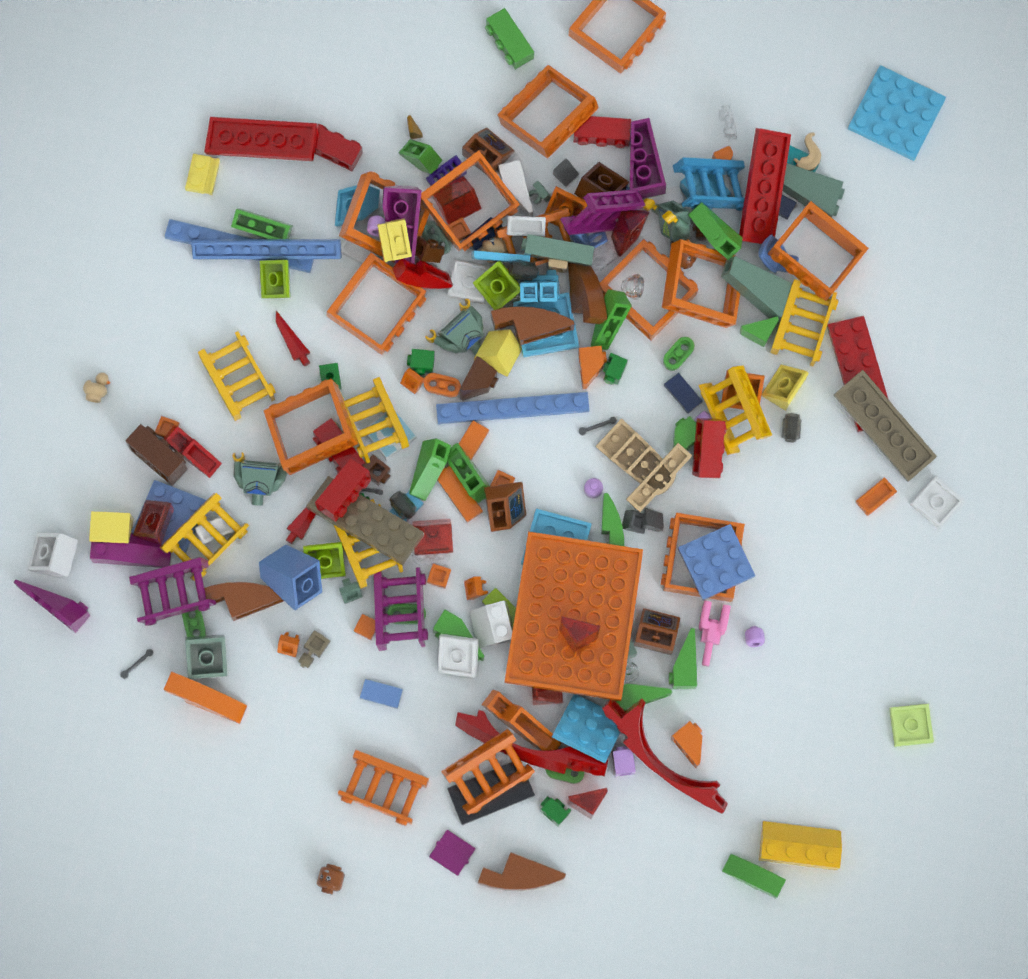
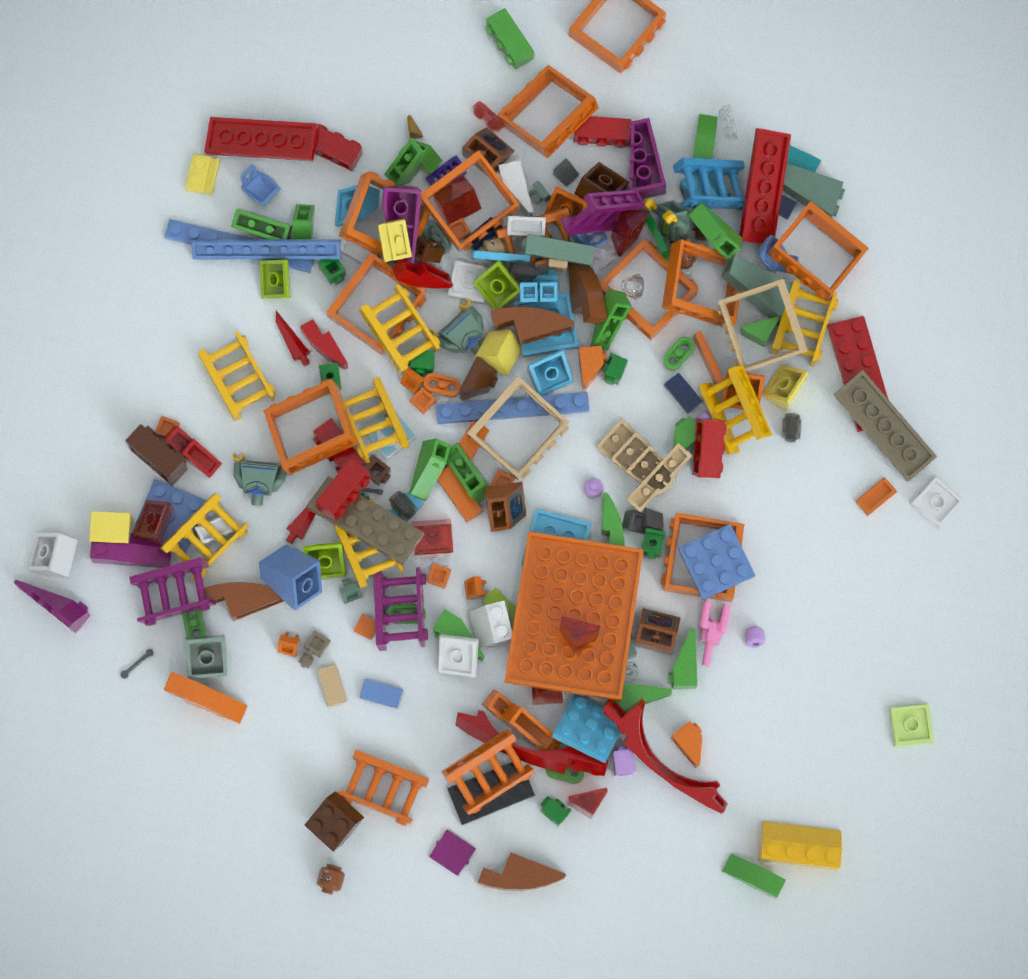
(97, 390): tan animal -> none
(259, 186): none -> medium blue piece
(303, 221): none -> bright green slope
(323, 344): none -> red slope
(327, 265): none -> green brick
(332, 685): none -> tan tile
(334, 821): none -> reddish brown brick
(372, 227): lavender piece -> none
(390, 345): none -> yellow fence
(406, 164): none -> bright green slope
(423, 400): none -> orange tile
(493, 122): none -> clear red plate
(547, 444): none -> tan window
(550, 372): none -> medium azure slope
(582, 431): dark grey hinge -> none
(649, 551): none -> green brick
(658, 237): none -> green tile
(705, 136): none -> bright green slope
(708, 358): none -> orange tile
(725, 154): orange brick -> none
(734, 344): none -> tan window
(813, 159): tan piece -> none
(897, 113): medium azure plate -> none

